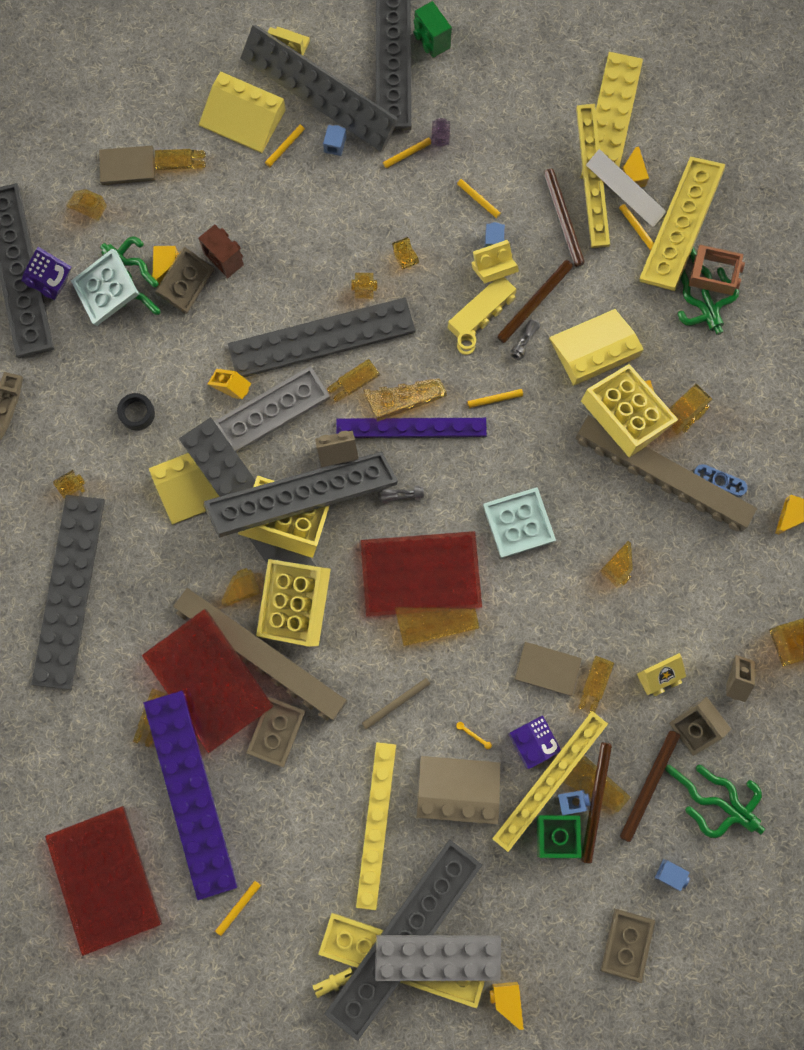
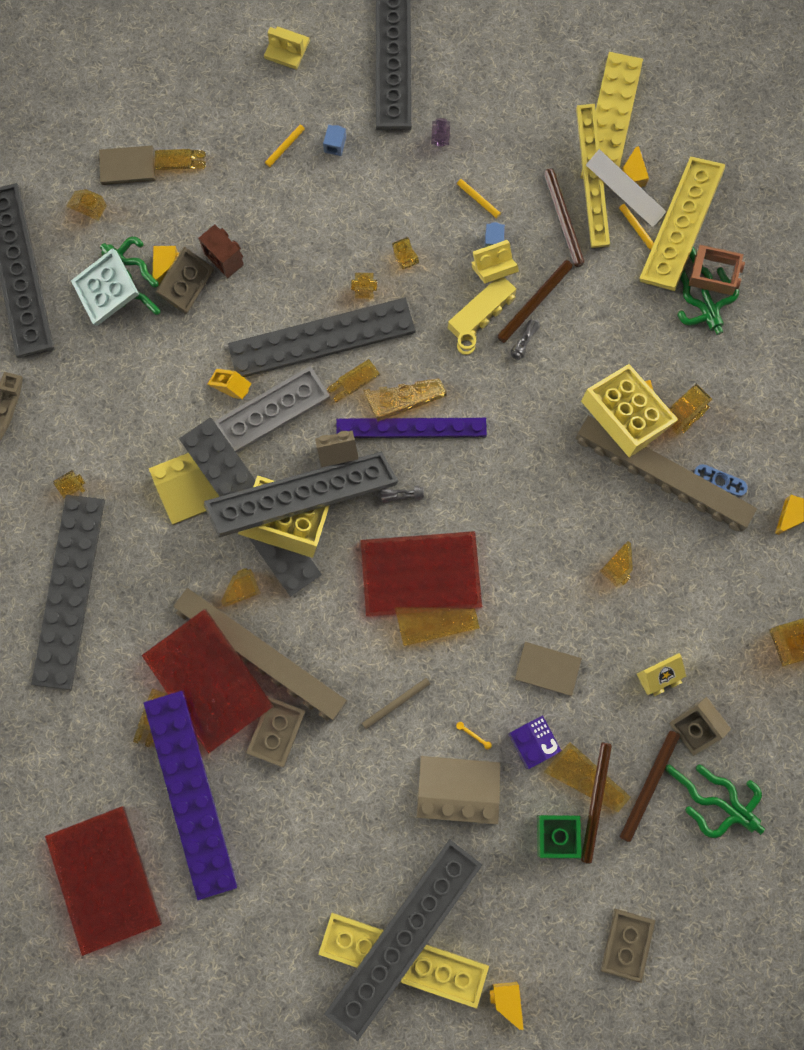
(46, 273): dark purple slope -> none
(127, 400): black tyre -> none
(237, 908): yellow bar -> none
(242, 112): light yellow slope -> none
(293, 602): light yellow slope -> none
(318, 88): dark grey plate -> none
(332, 983): light yellow pin -> none
(376, 826): light yellow plate -> none
(404, 154): yellow bar -> none
(432, 29): green brick -> none
(438, 958): light grey plate -> none
(495, 398): yellow bar -> none
(519, 522): light aqua plate -> none
(550, 781): light yellow plate -> none
(567, 805): medium blue brick -> none
(596, 346): light yellow slope -> none
(596, 682): clear yellow hinge -> none
(672, 875): medium blue brick -> none
(741, 679): dark tan slope -> none

